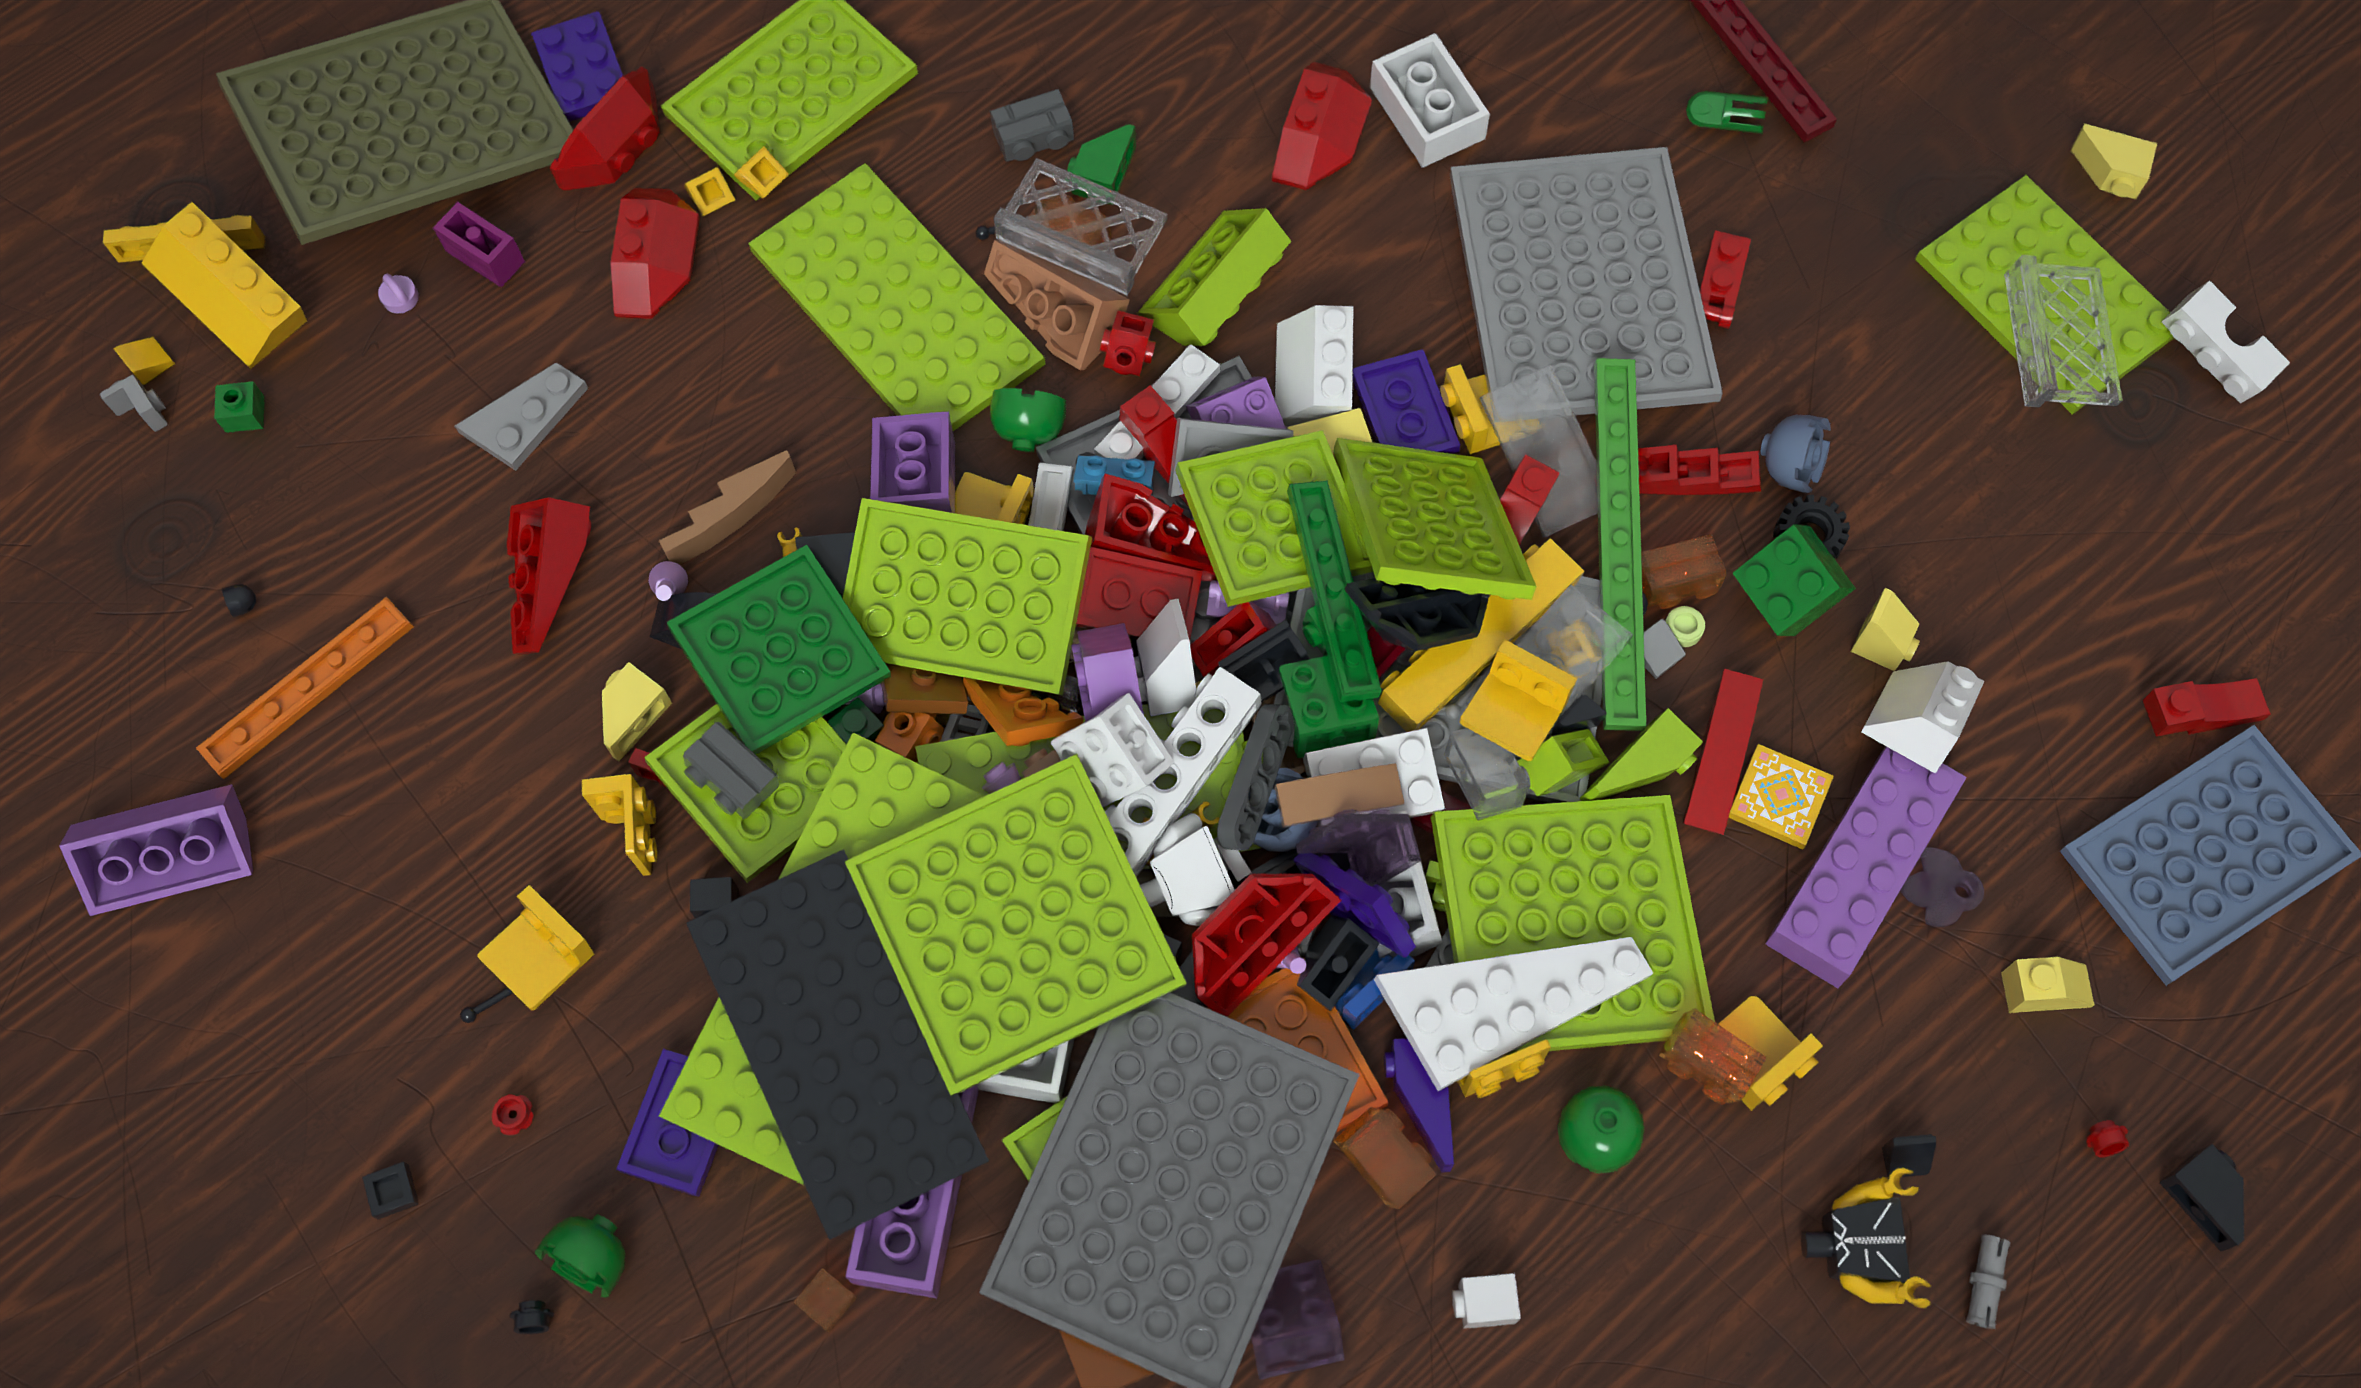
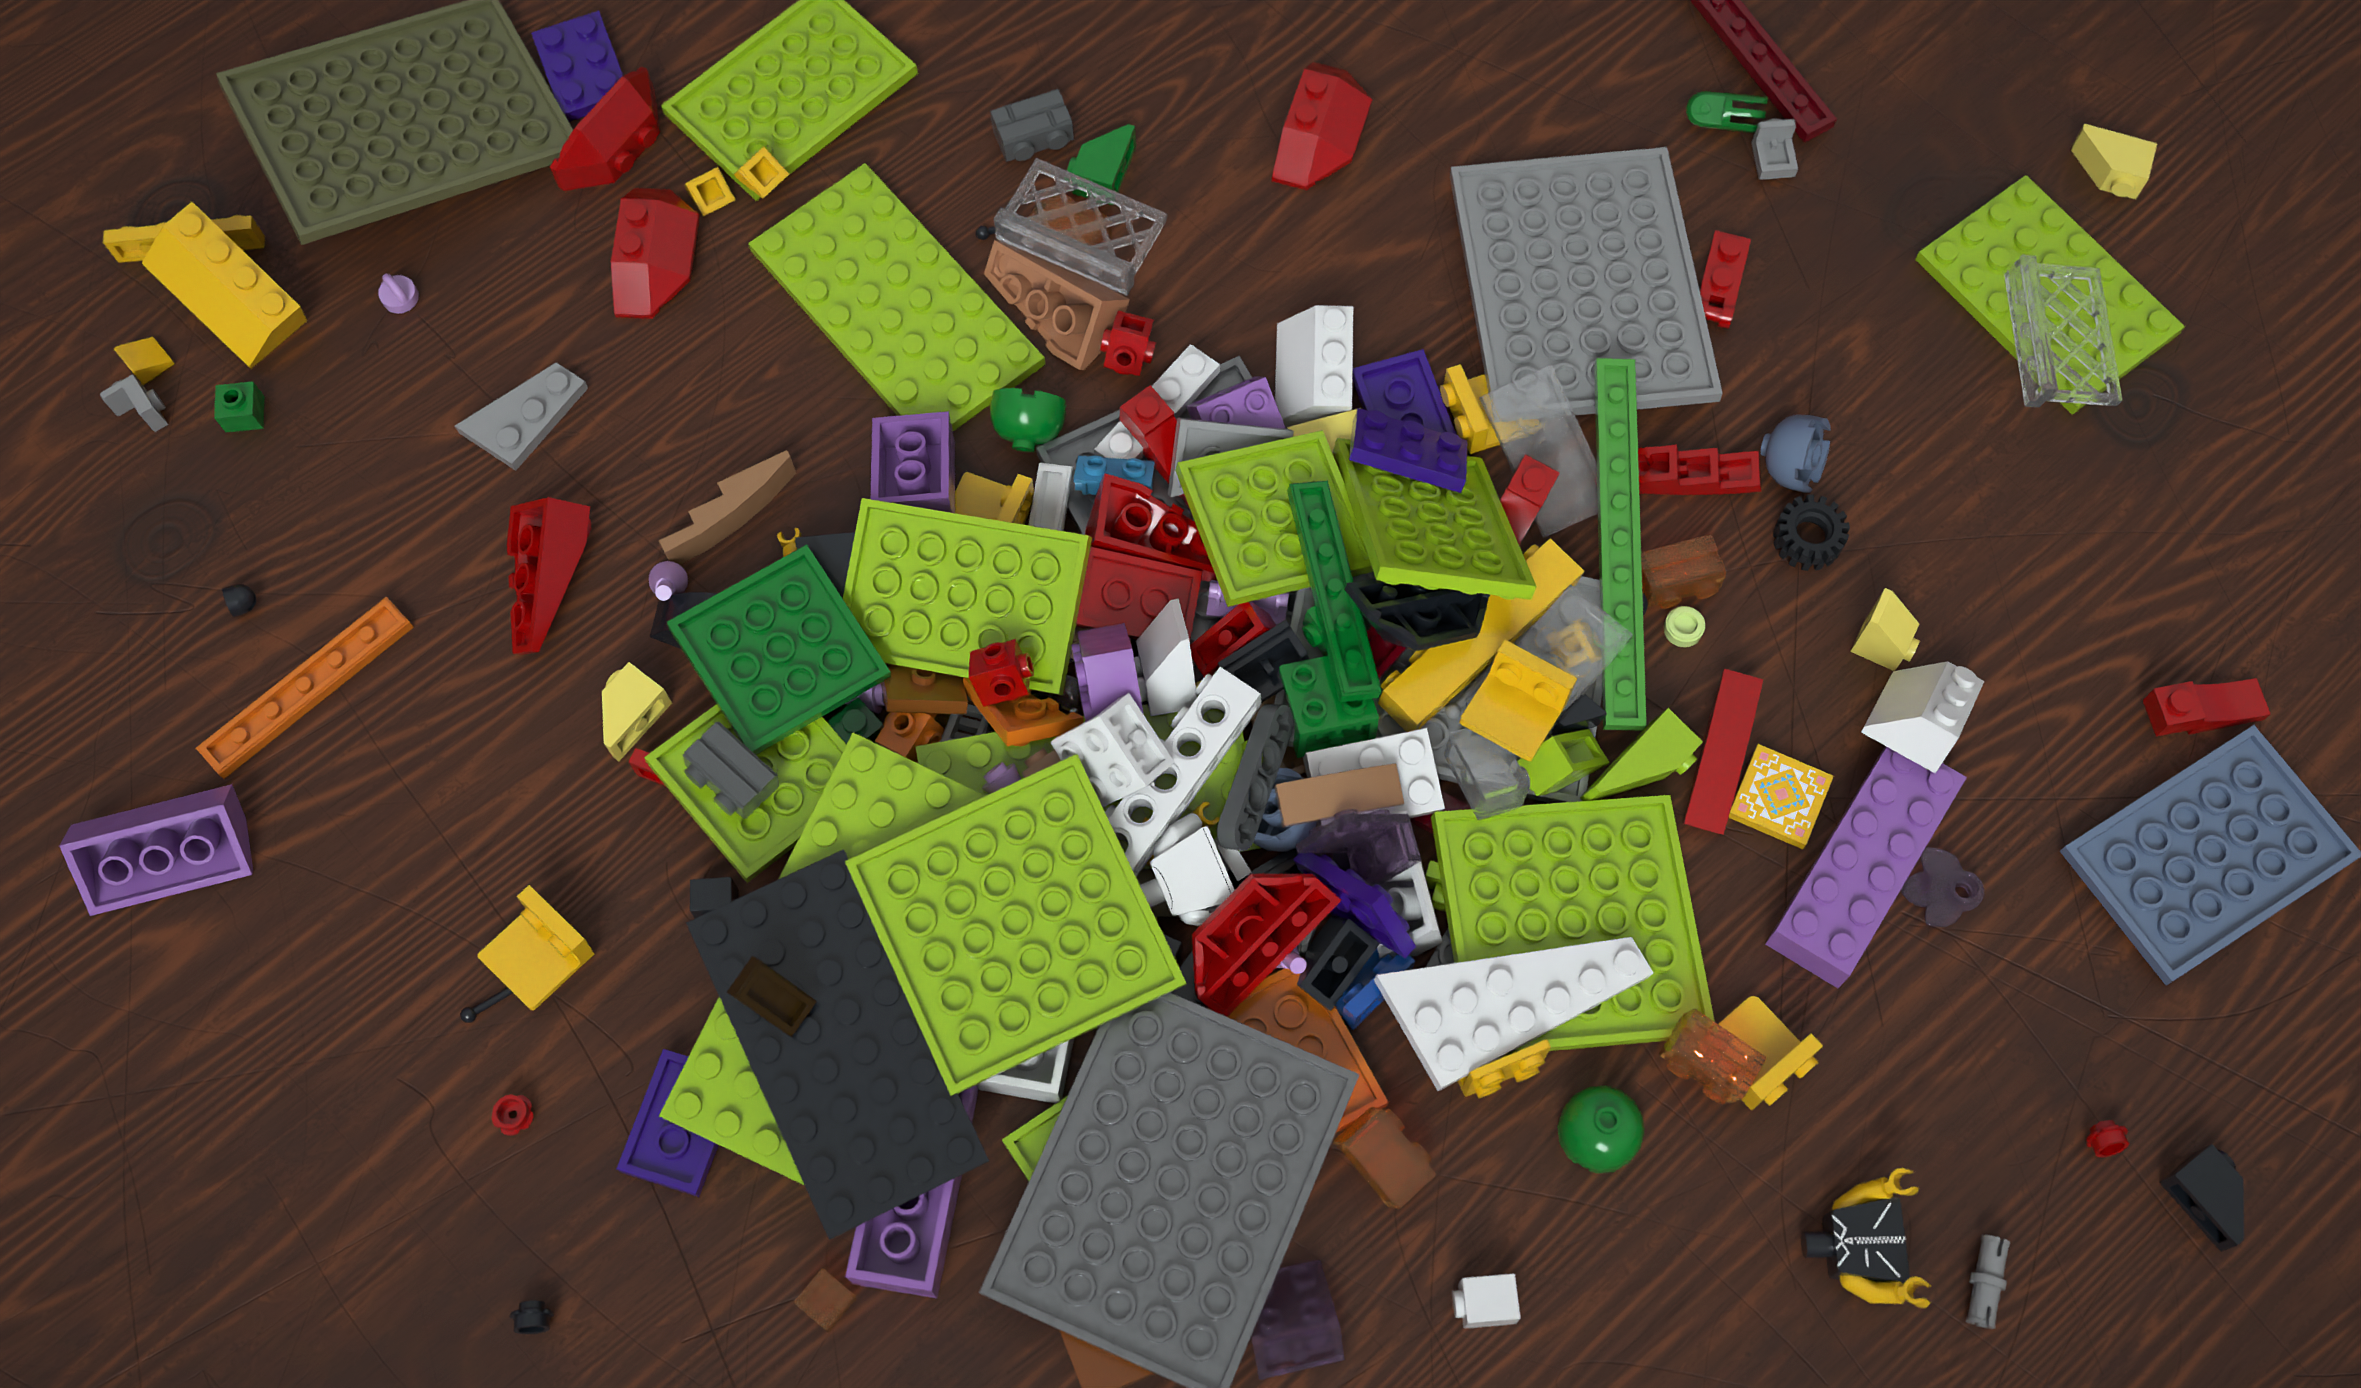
(390, 1190): black plate -> none
(479, 244): magenta brick -> none
(585, 1252): green cylinder -> none
(624, 801): yellow bracket -> none
(771, 996): none -> dark brown tile
(1000, 672): none -> red brick
(1216, 276): lime slope -> none
(1409, 450): none -> dark purple plate
(1421, 1100): dark purple slope -> none
(1429, 100): white brick -> none
(1661, 649): light grey slope -> none
(1775, 149): none -> light grey bracket
(1793, 580): green piece -> none
(1910, 1153): black slope -> none
(2046, 985): light yellow slope -> none
(2201, 328): white arch -> none

